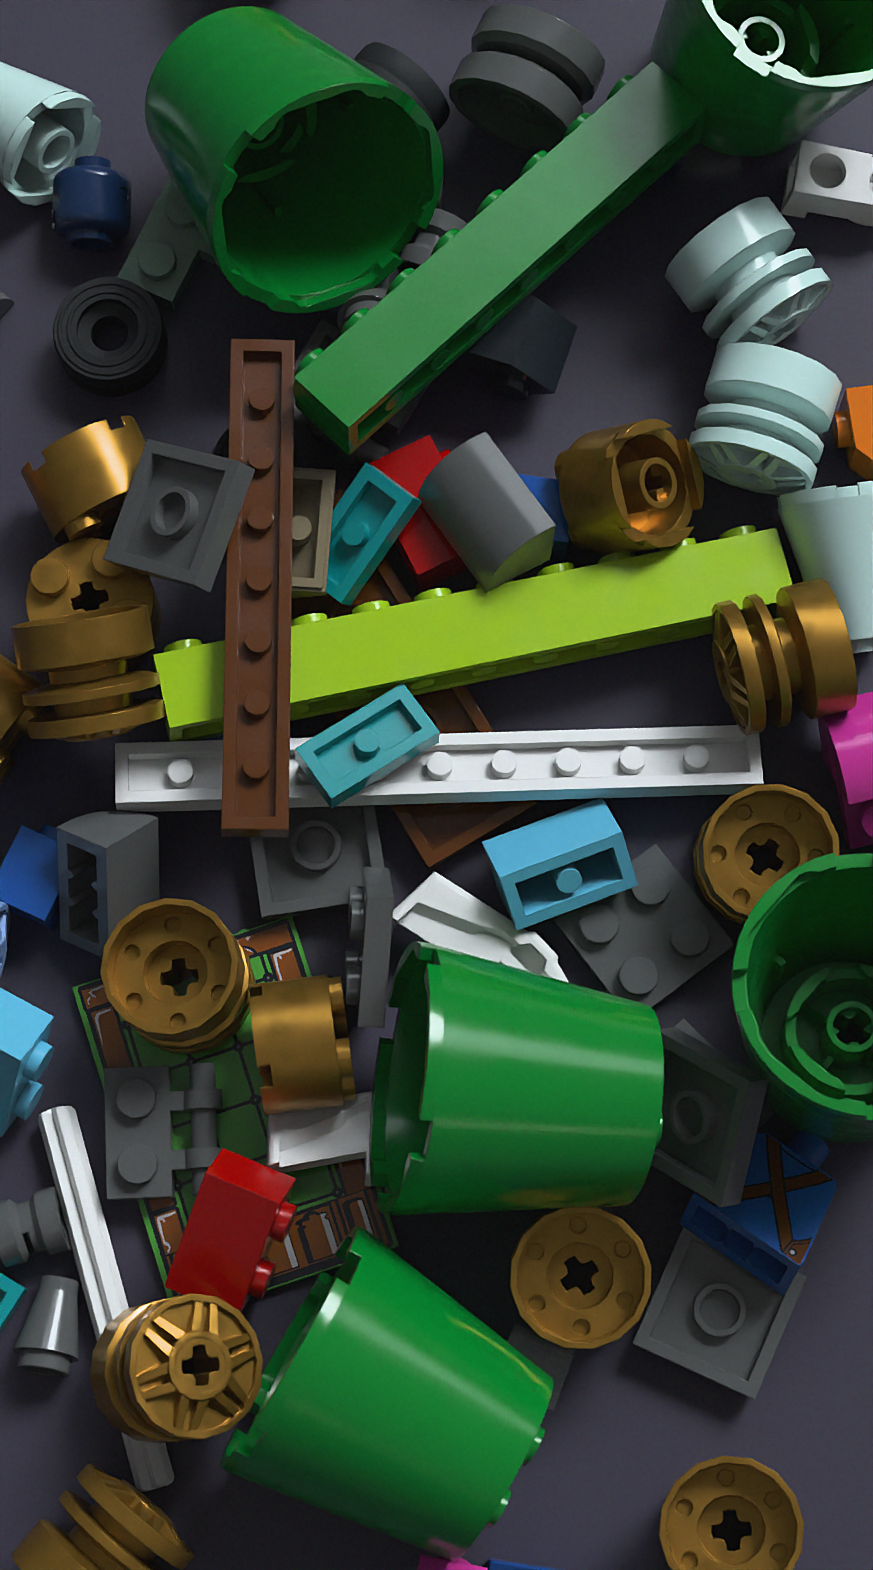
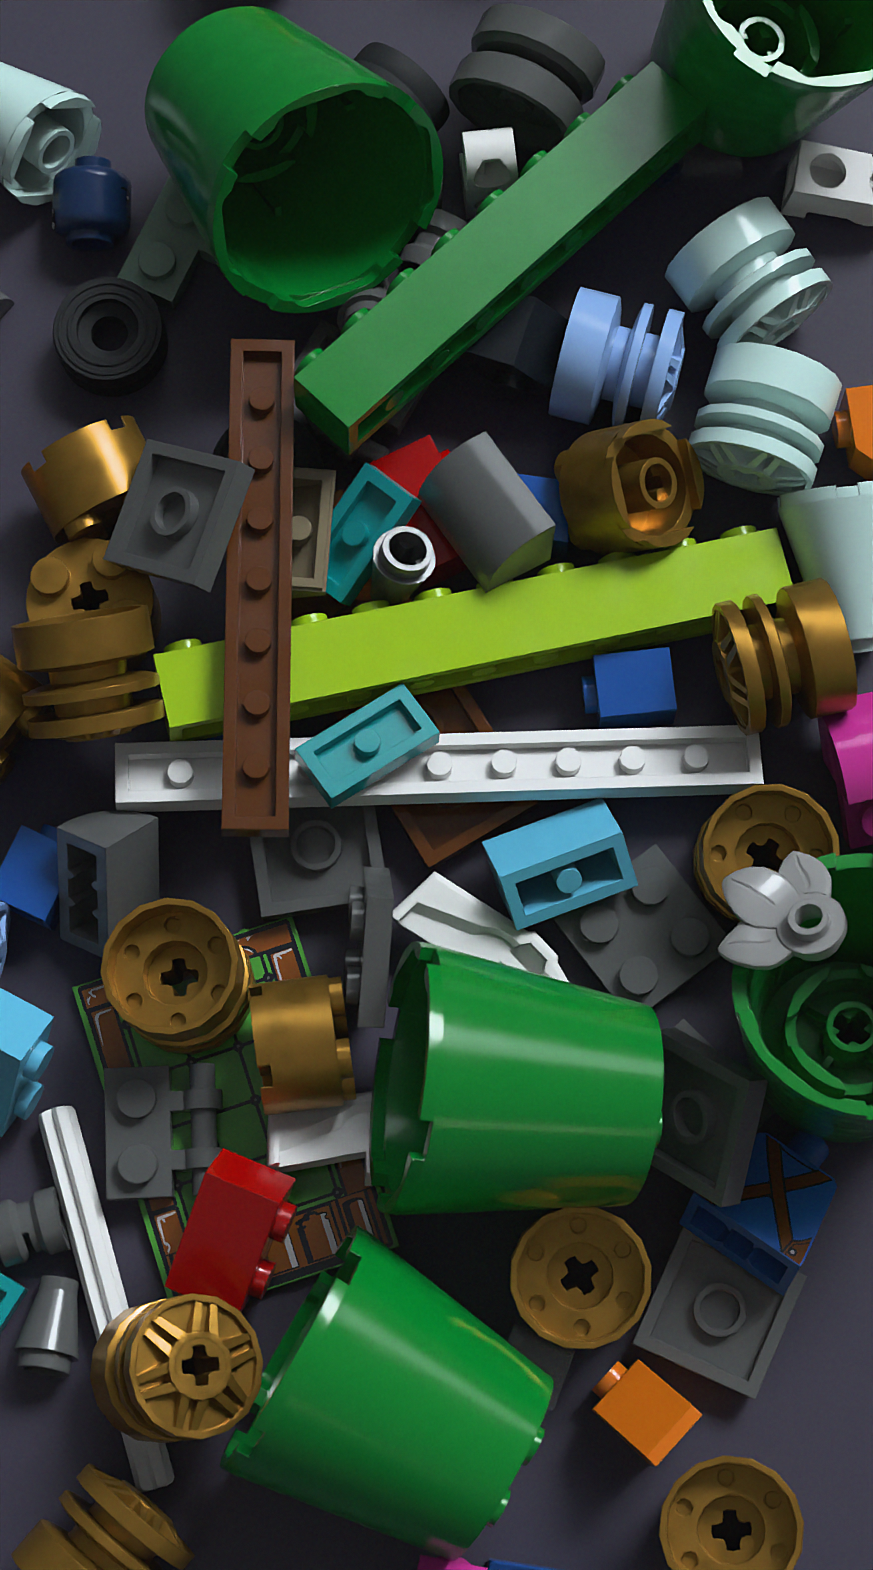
(400, 564): none -> dark grey cone
(486, 165): none -> white leg
(616, 362): none -> light blue wheel
(630, 689): none -> blue brick
(643, 1410): none -> orange slope
(774, 908): none -> light grey plate

